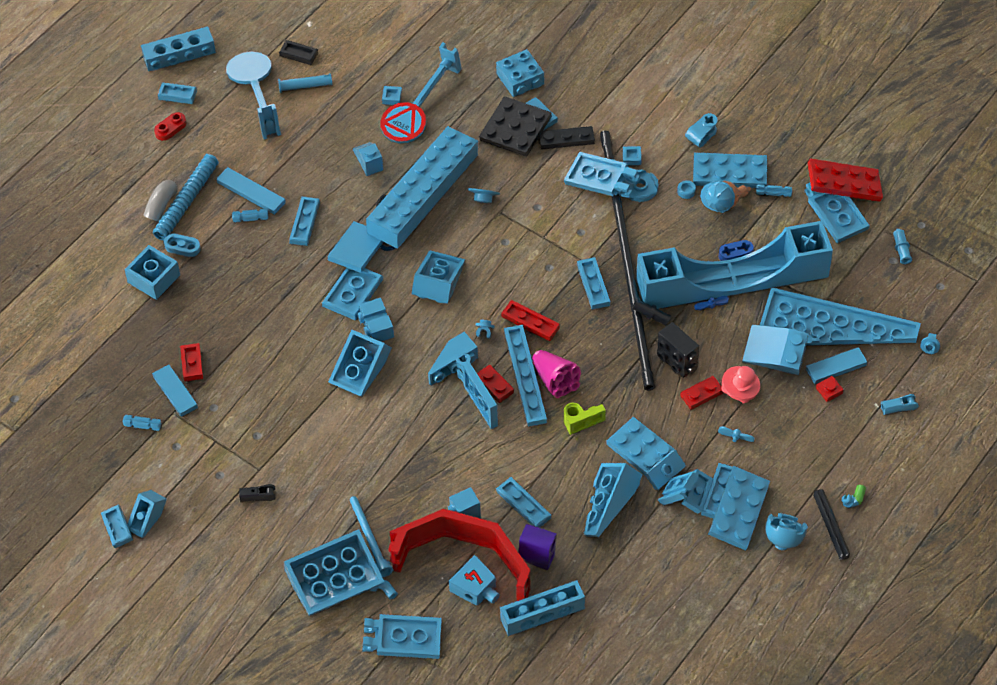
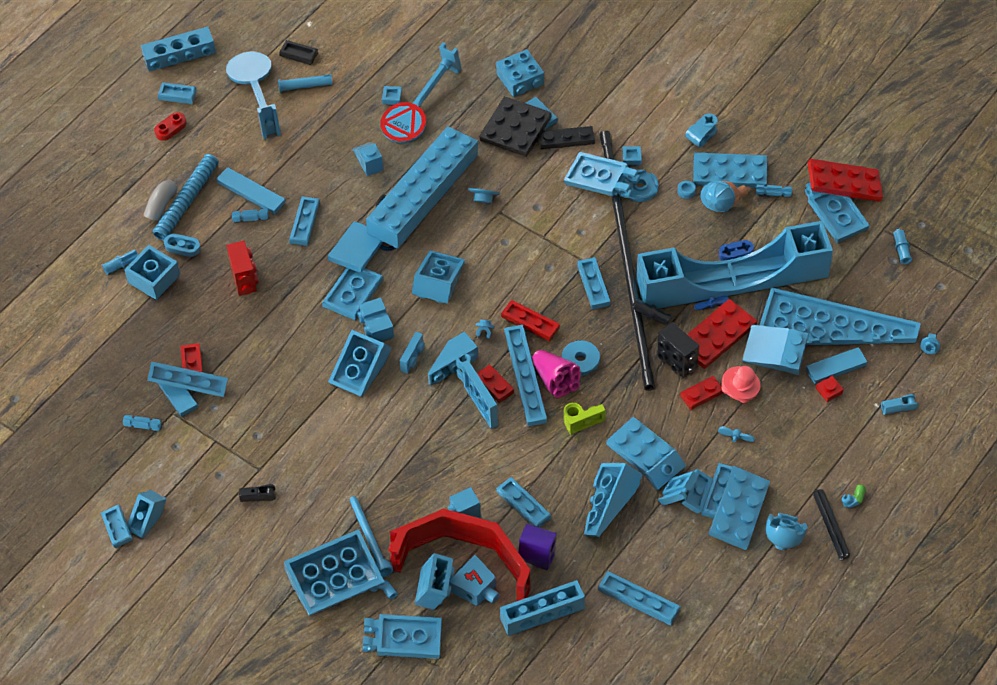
(119, 262): none -> dark azure axle
(187, 379): none -> dark azure plate
(242, 267): none -> red brick
(410, 355): none -> dark azure plate
(434, 581): none -> dark azure brick
(585, 349): none -> dark azure tile
(639, 598): none -> dark azure tile
(721, 331): none -> red plate

